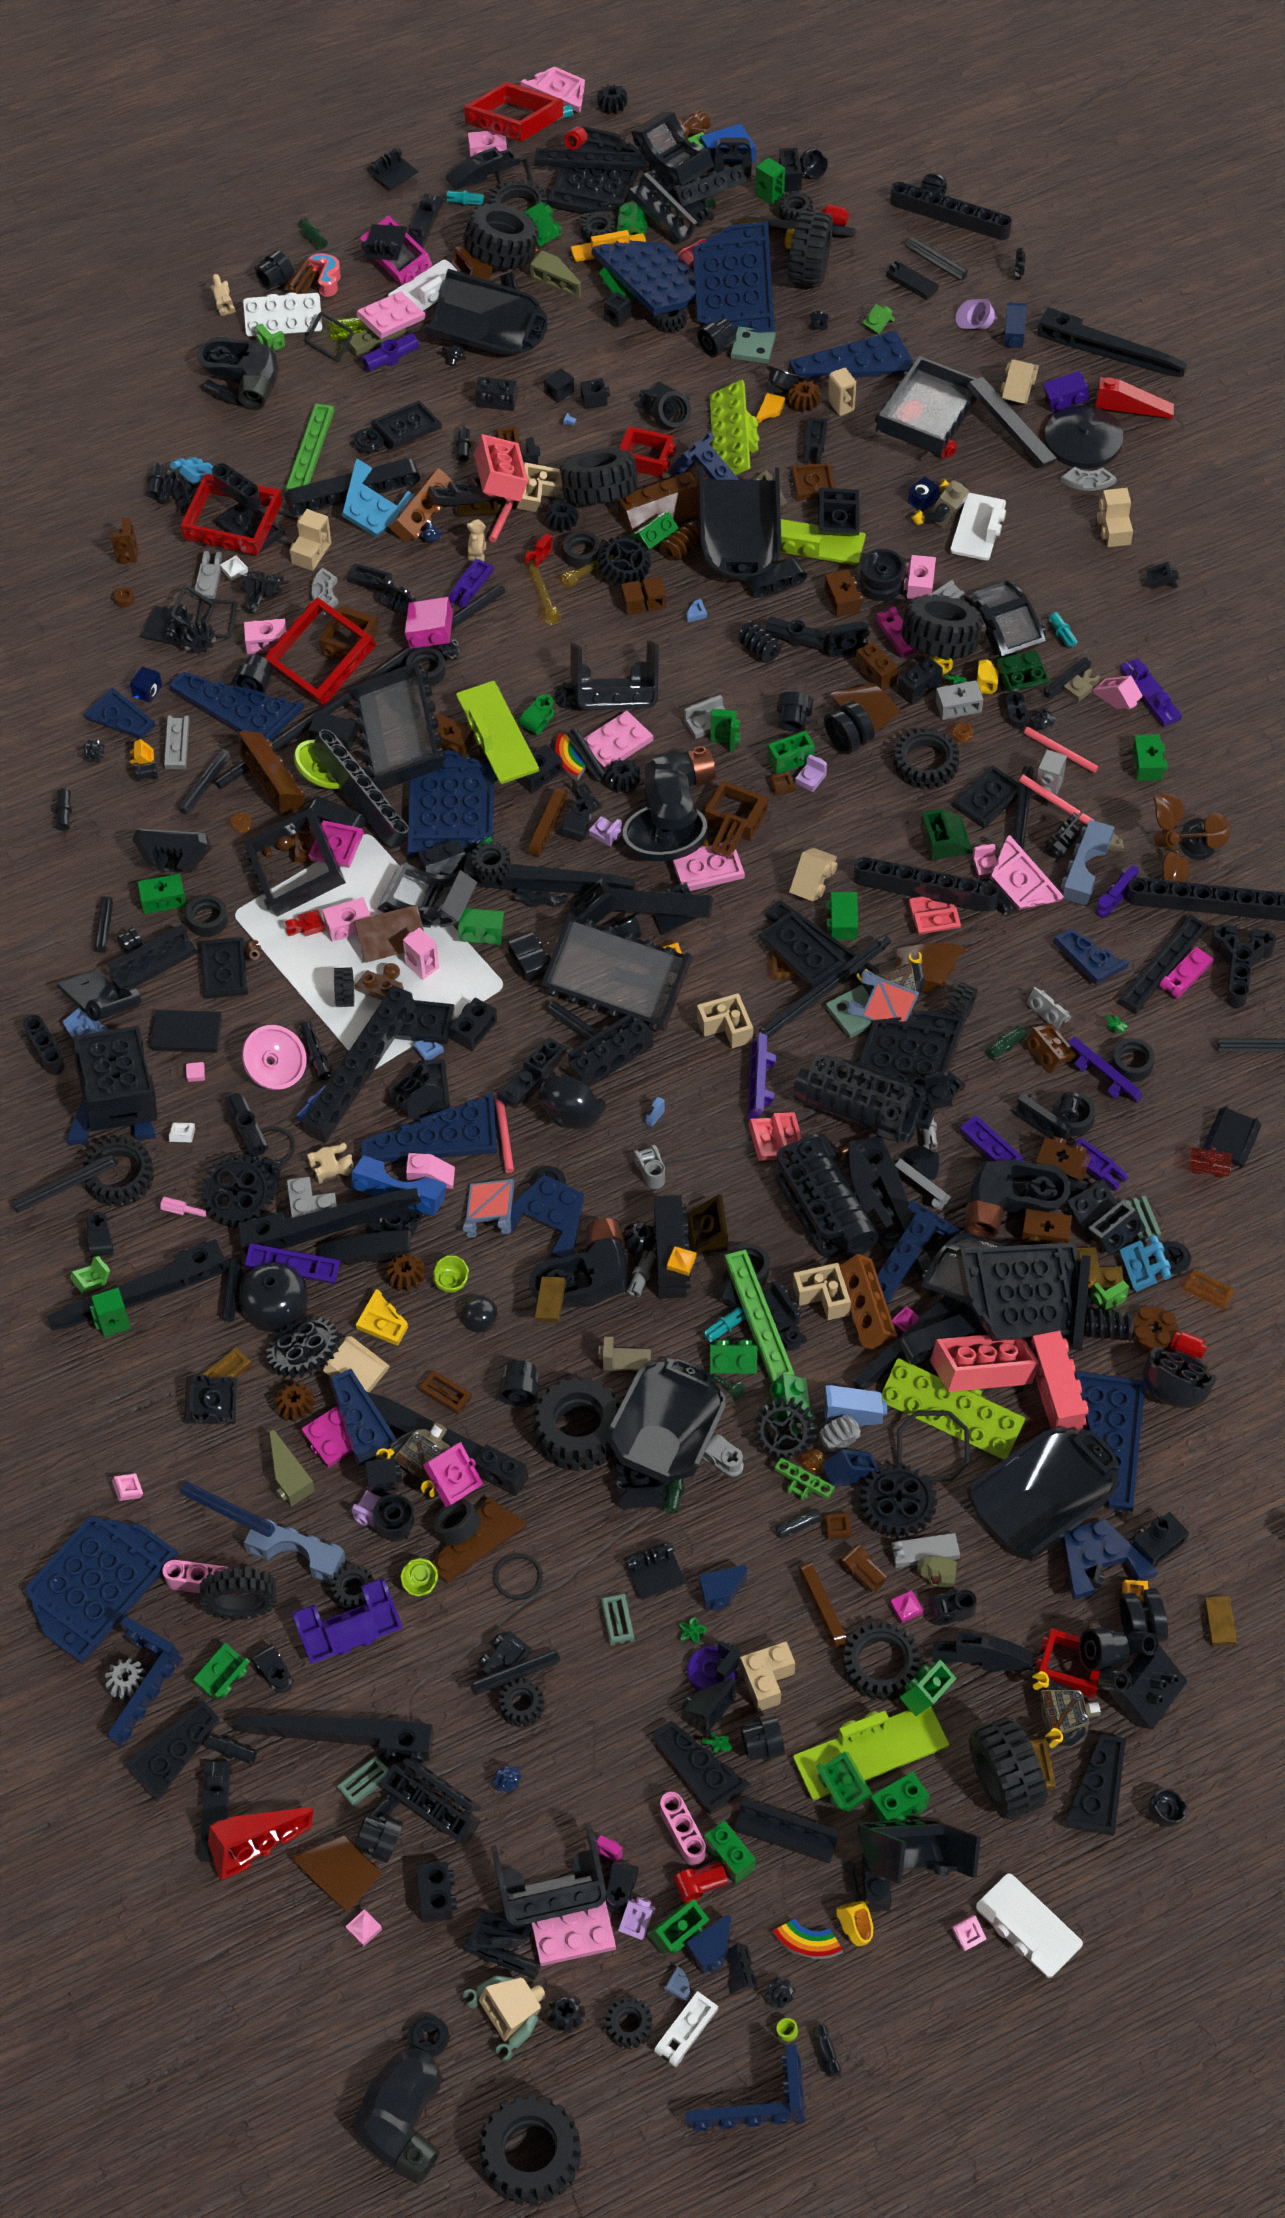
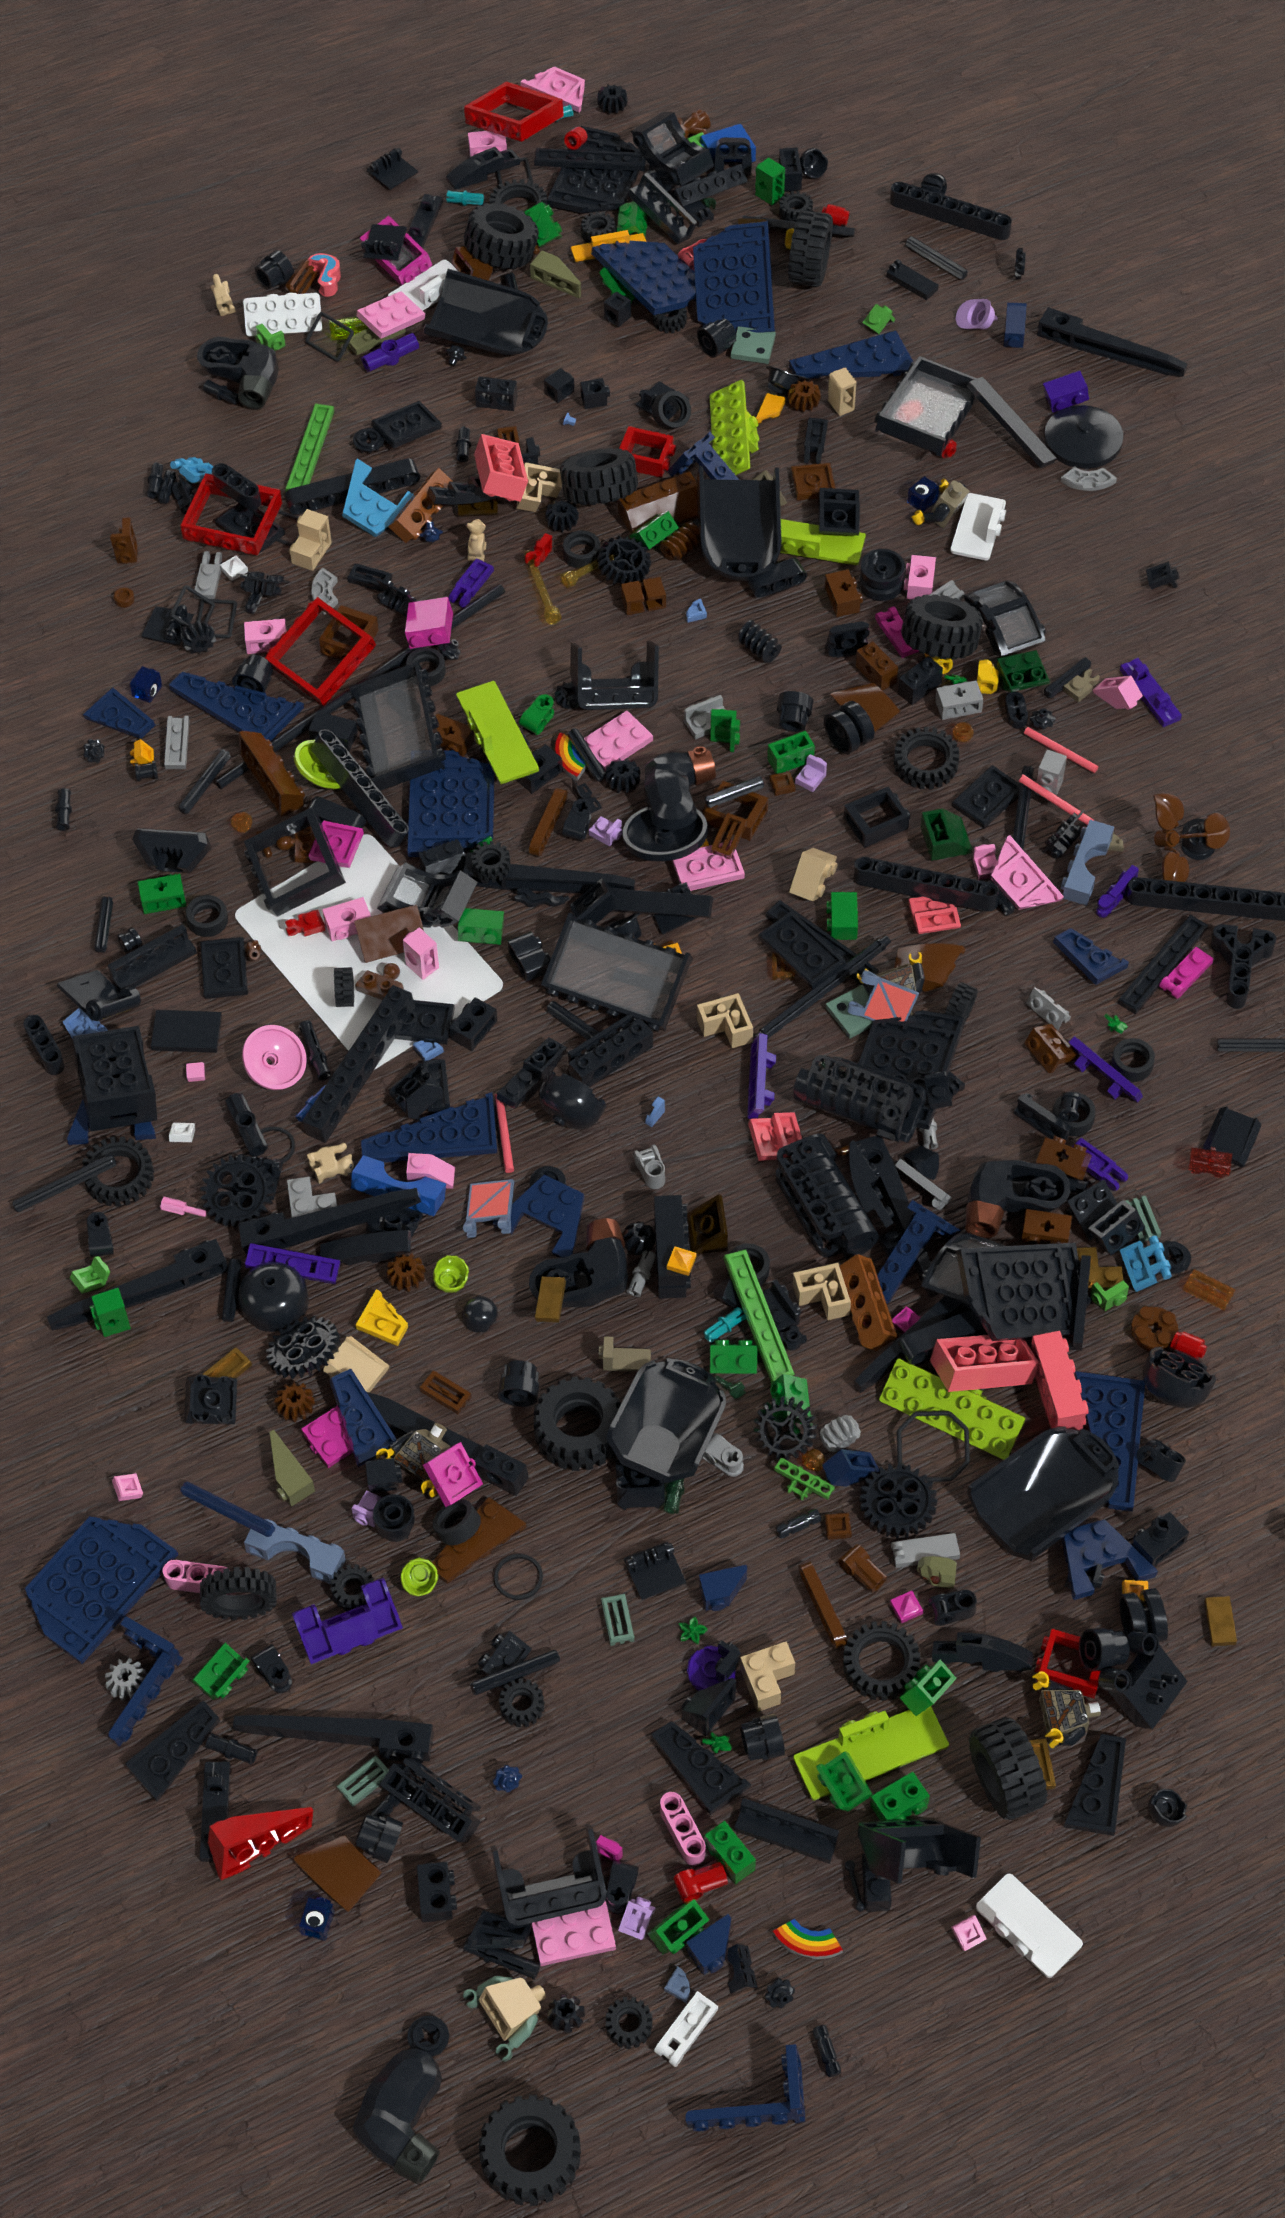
(312, 233): clear green pin -> none
(317, 1918): none -> clear blue brick
(364, 1928): bright pink tile -> none
(501, 520): coral bar -> none
(734, 791): none -> black axle
(784, 2027): lime hinge -> none
(796, 633): black piece -> none
(819, 315): black plate -> none
(856, 1922): yellow rock -> none
(862, 1405): medium blue slope -> none
(869, 836): none -> black window
(988, 1141): dark purple plate -> none
(1006, 1042): clear green pin -> none
(1019, 380): tan brick -> none
(1062, 629): teal axle -> none
(1108, 1324): black piece -> none
(1115, 517): tan brick -> none
(1123, 397): red wedge -> none
(1148, 757): green brick -> none
(1162, 1460): none -> black piece

